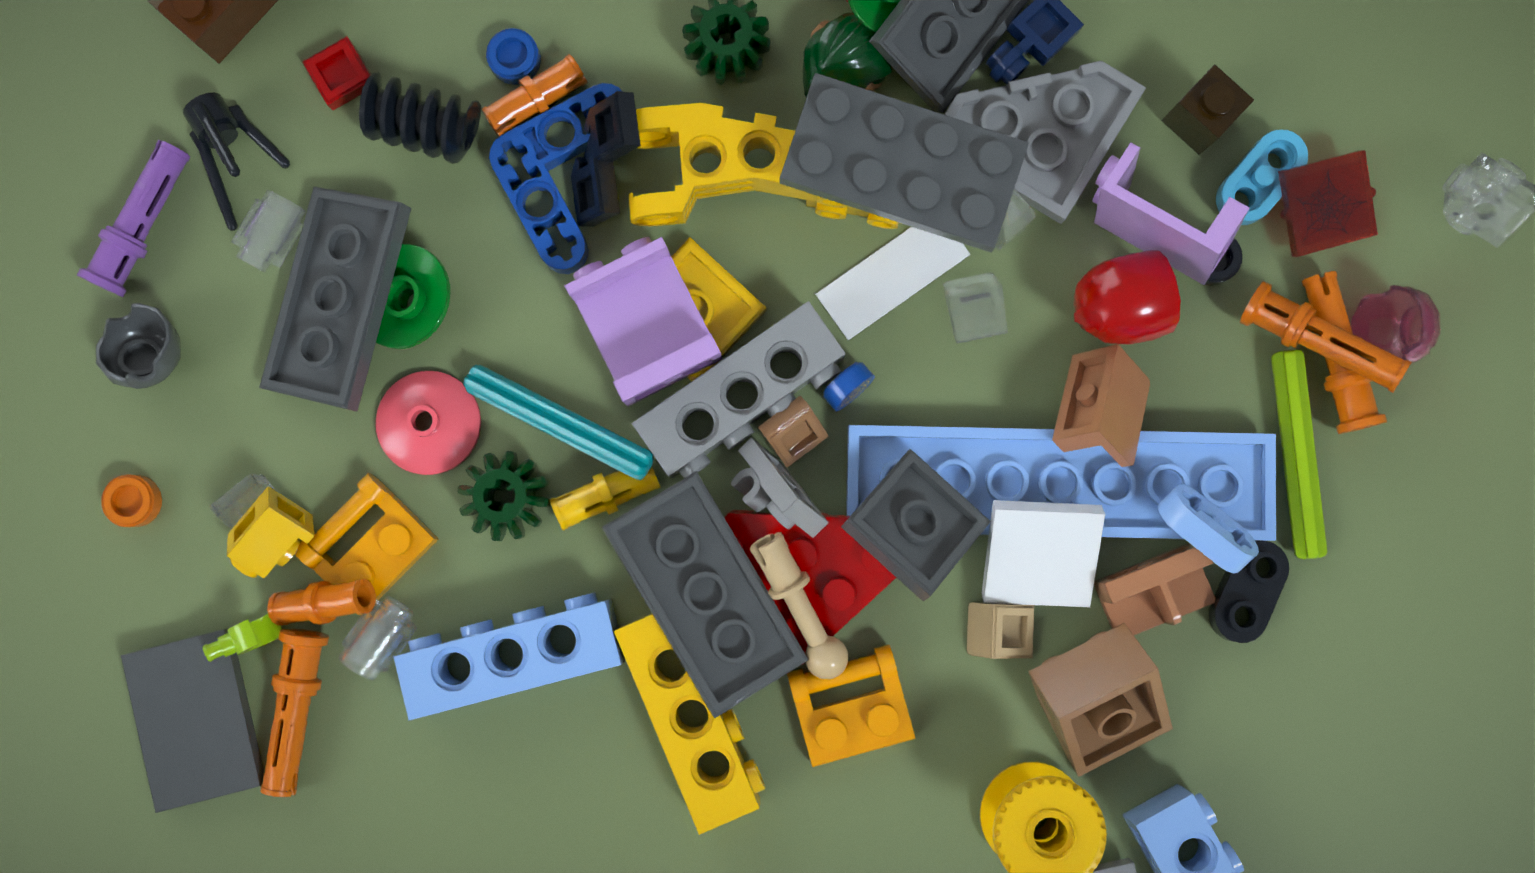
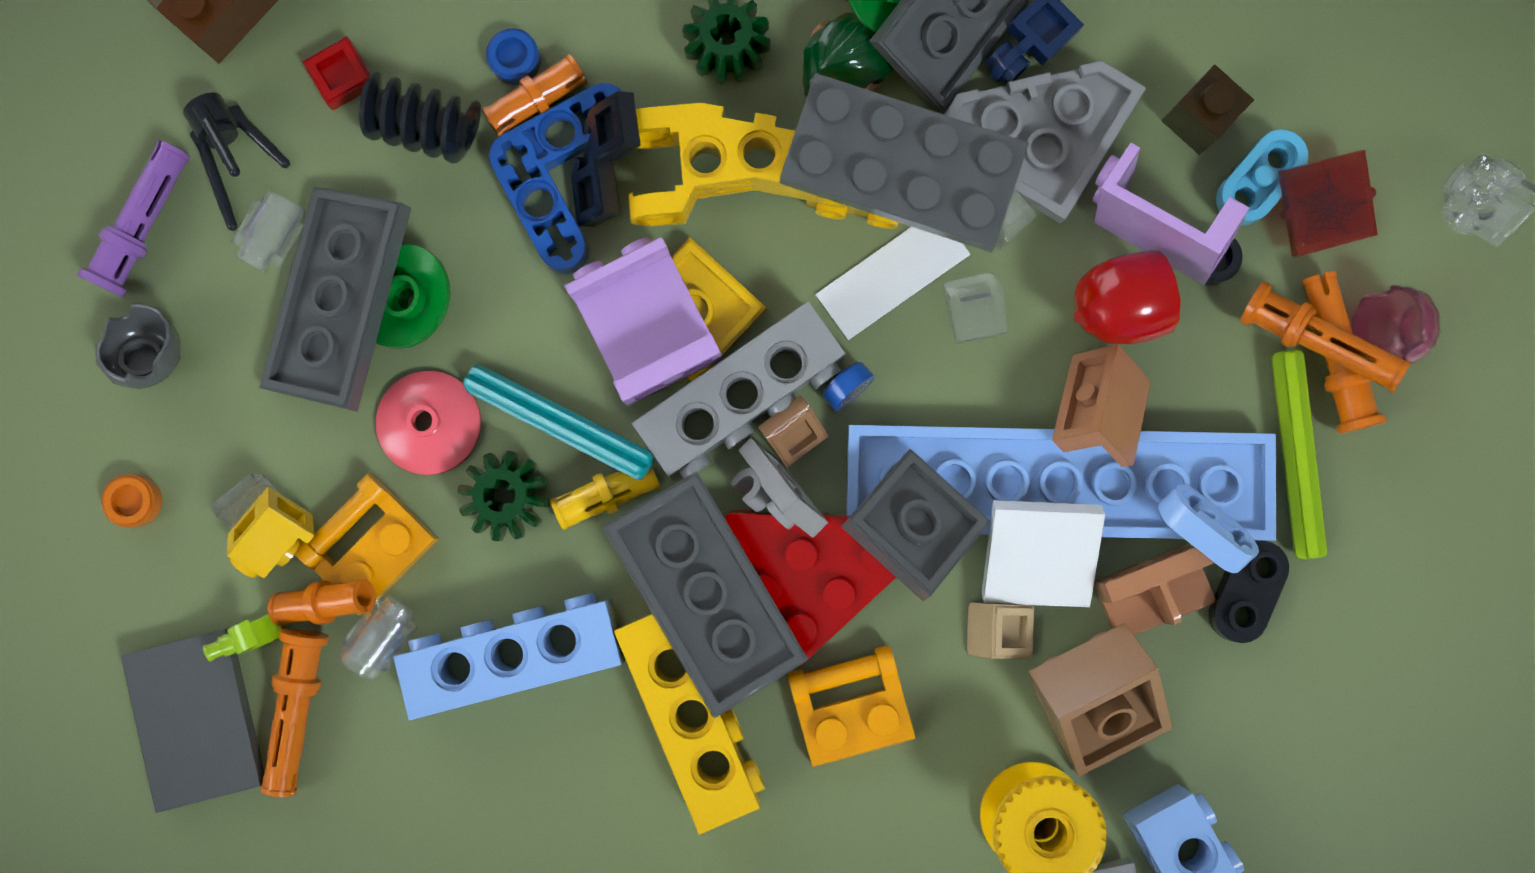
(825, 653): tan pin -> none

